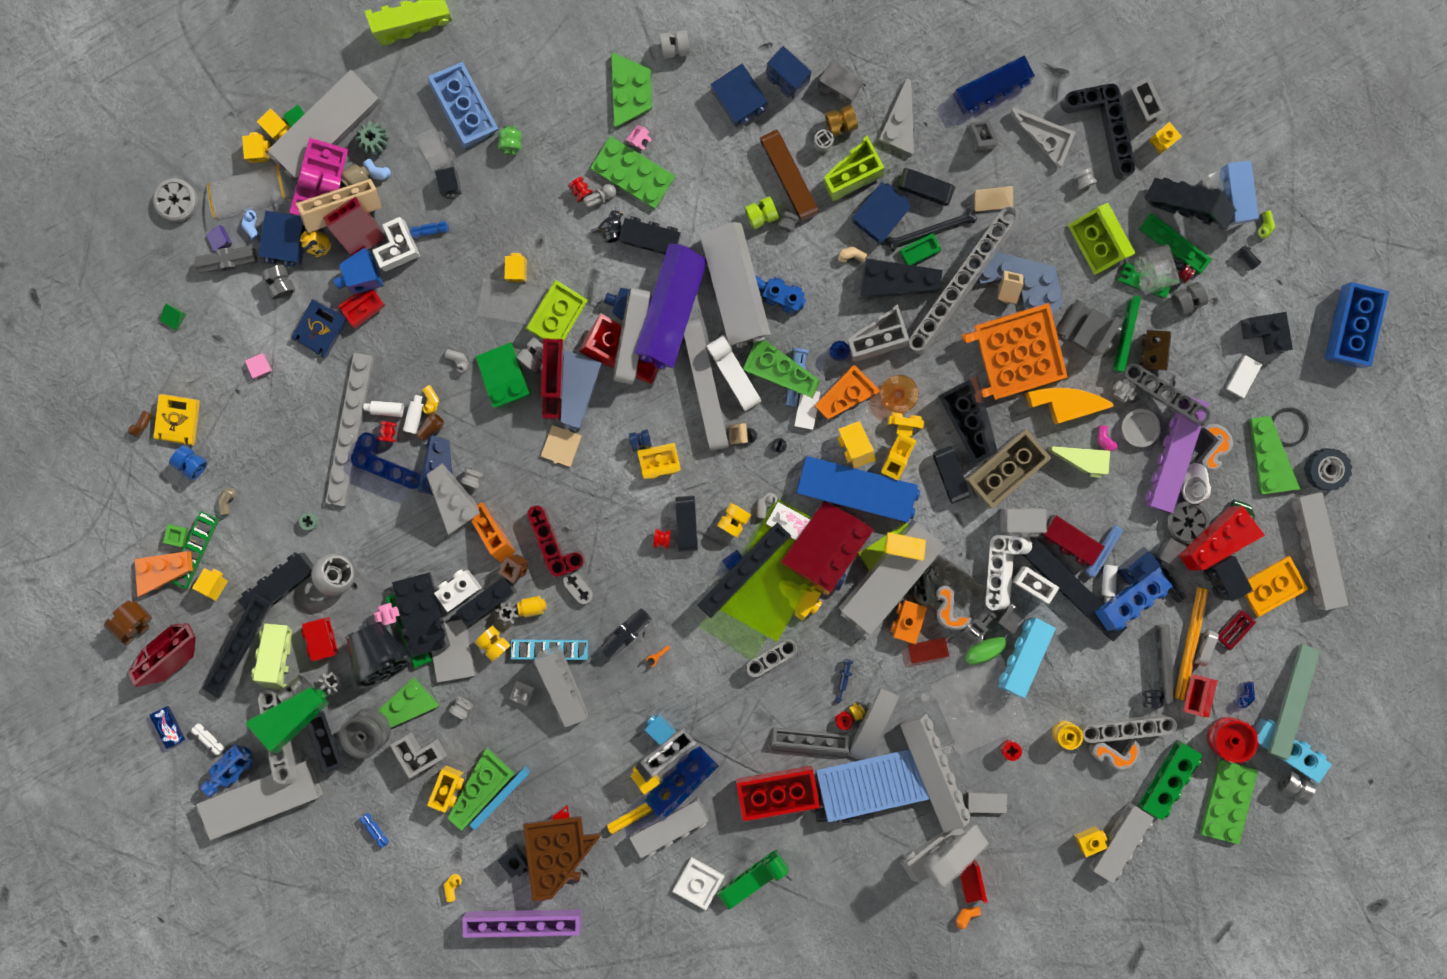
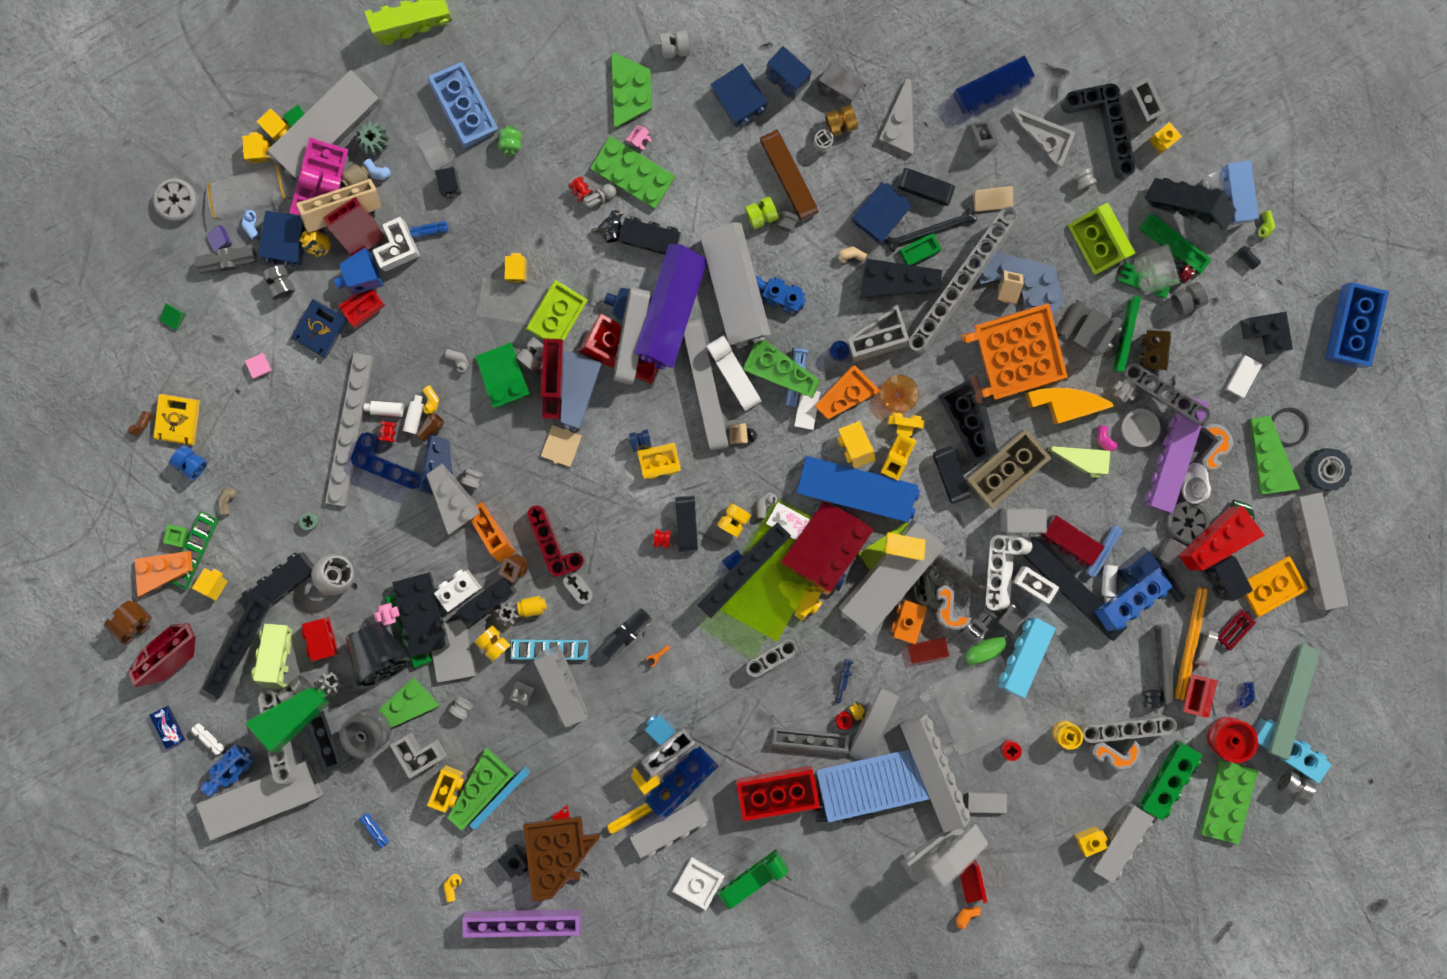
(775, 443): black hinge -> none
(854, 171): lime wedge -> none

